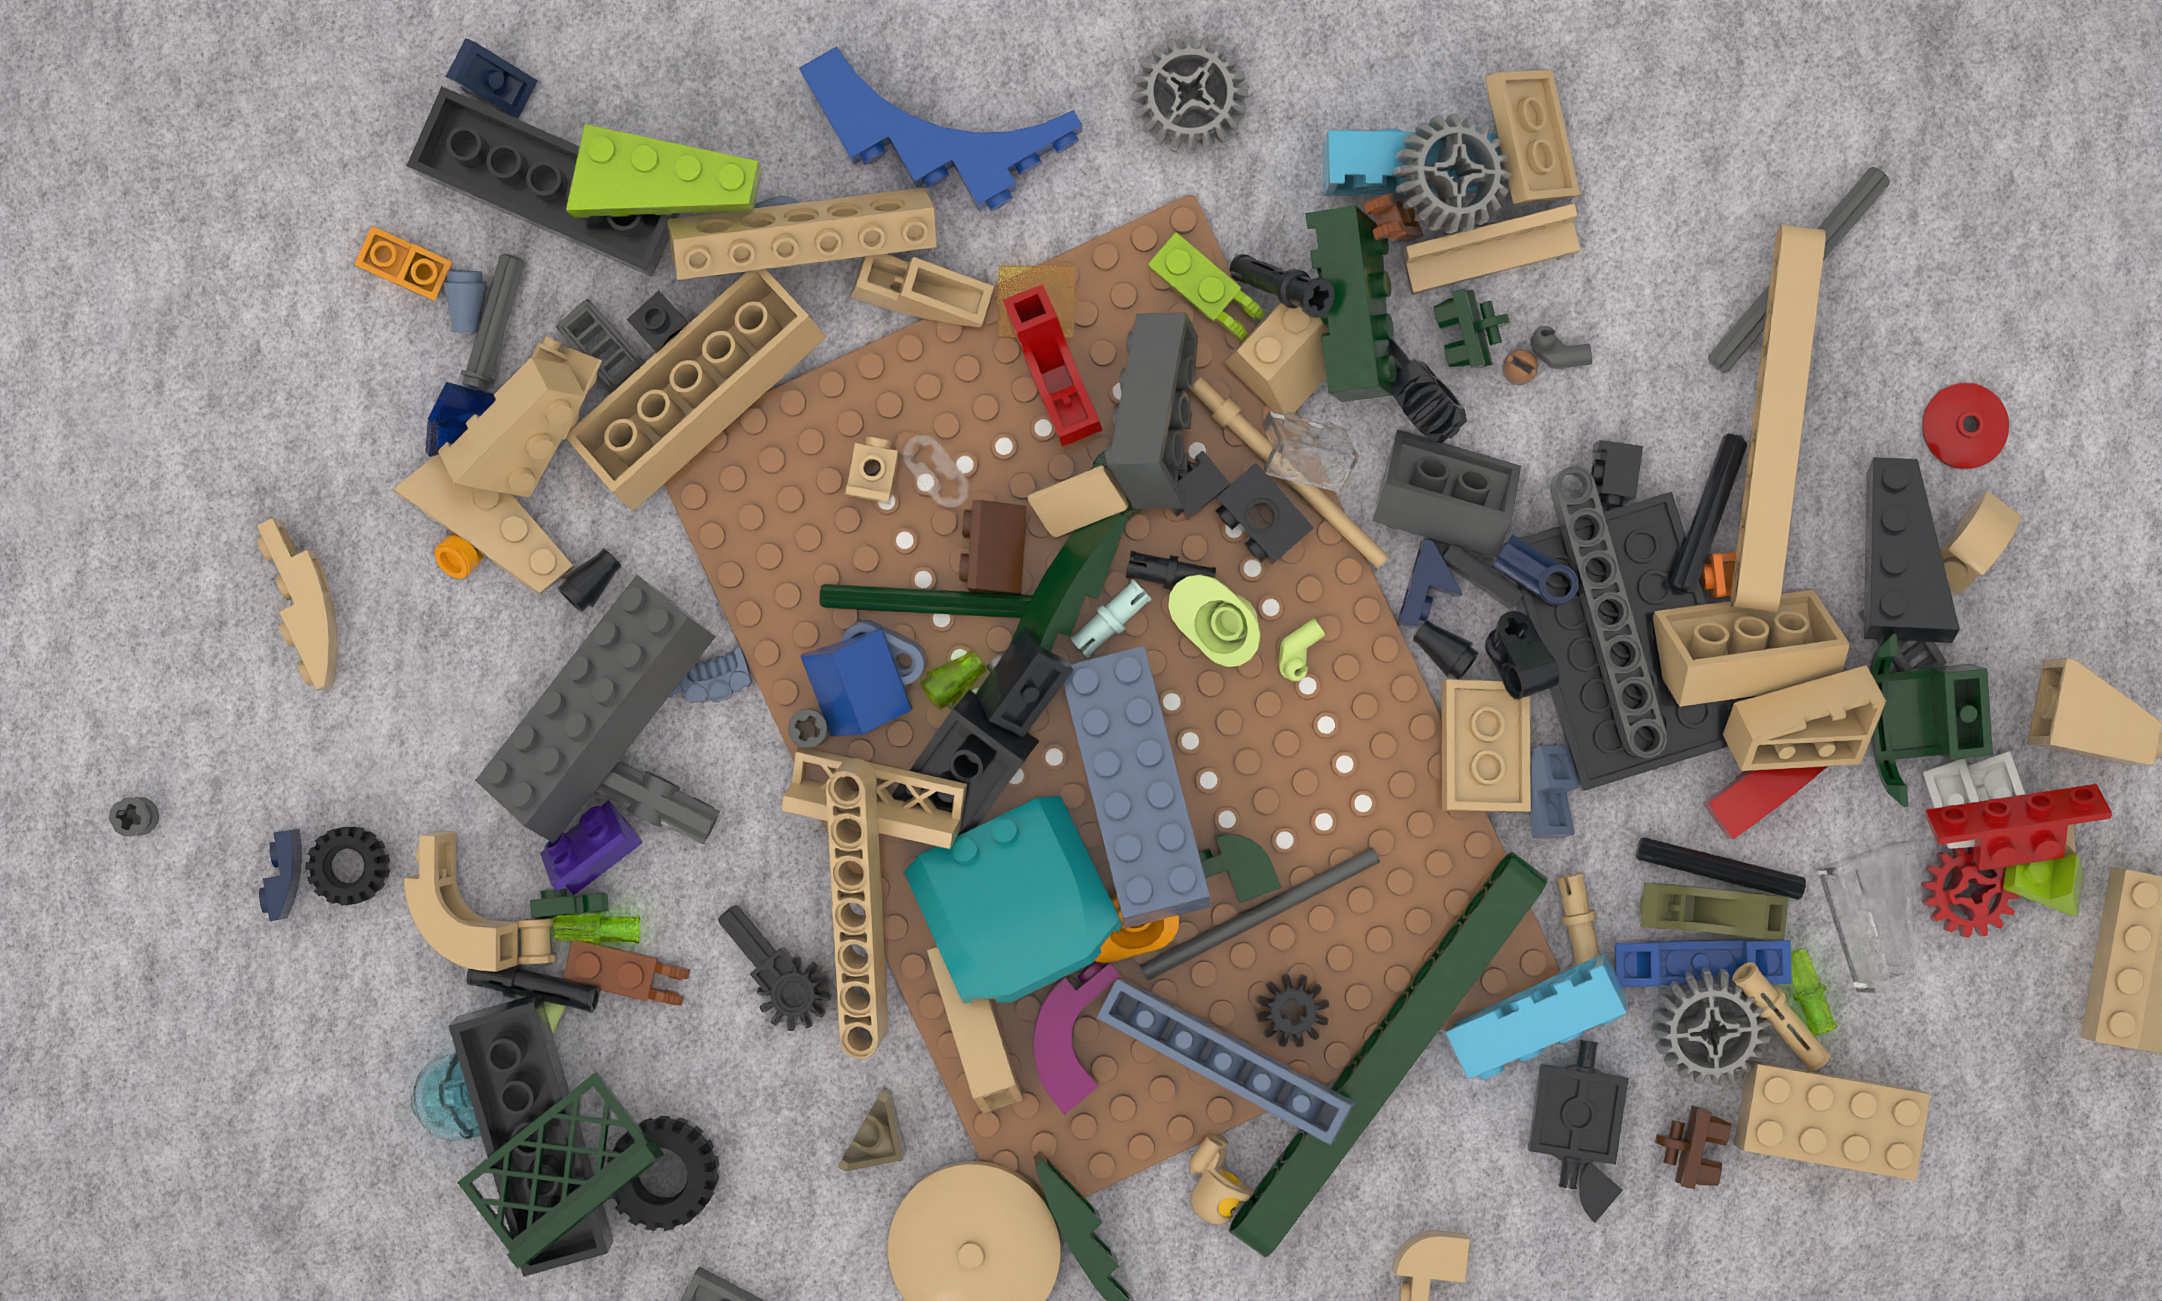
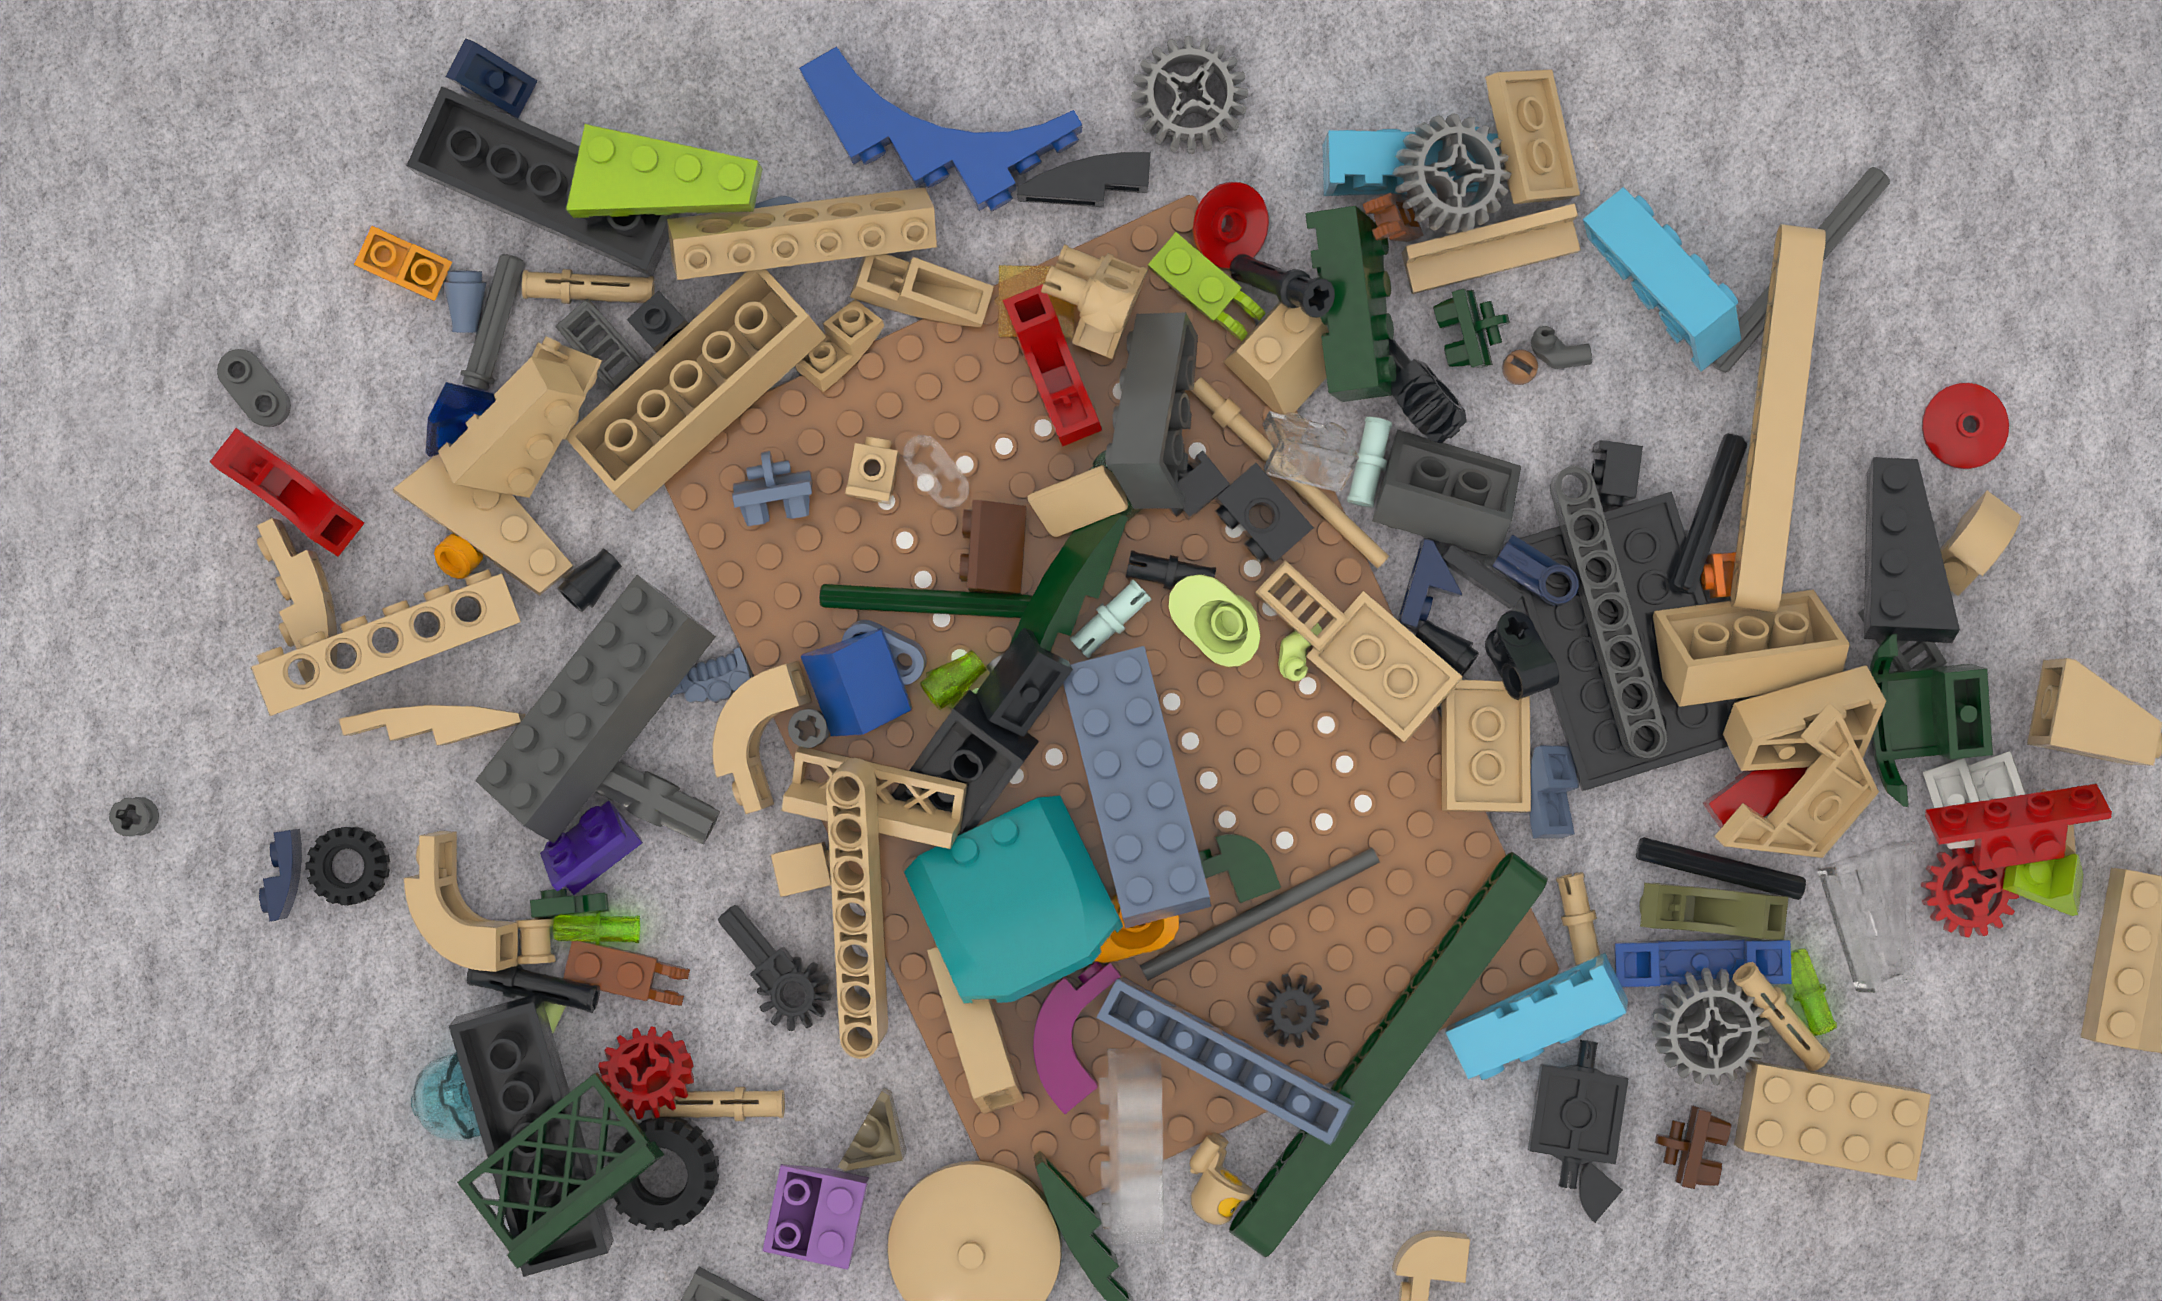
(252, 387): none -> dark grey plate
(288, 491): none -> red arch
(448, 723): none -> tan slope
(495, 614): none -> tan brick
(585, 286): none -> tan pin
(659, 1083): none -> red gear
(728, 1104): none -> tan pin
(741, 727): none -> tan arch
(754, 494): none -> sand blue hips
(802, 869): none -> tan brick
(815, 1215): none -> medium lavender slope
(847, 339): none -> tan slope
(1087, 179): none -> black slope
(1104, 295): none -> tan piece
(1134, 1146): none -> clear wedge
(1244, 226): none -> red dish
(1276, 580): none -> tan slope
(1370, 462): none -> light aqua pin
(1386, 668): none -> tan plate
(1665, 276): none -> medium azure wedge
(1818, 805): none -> tan wing

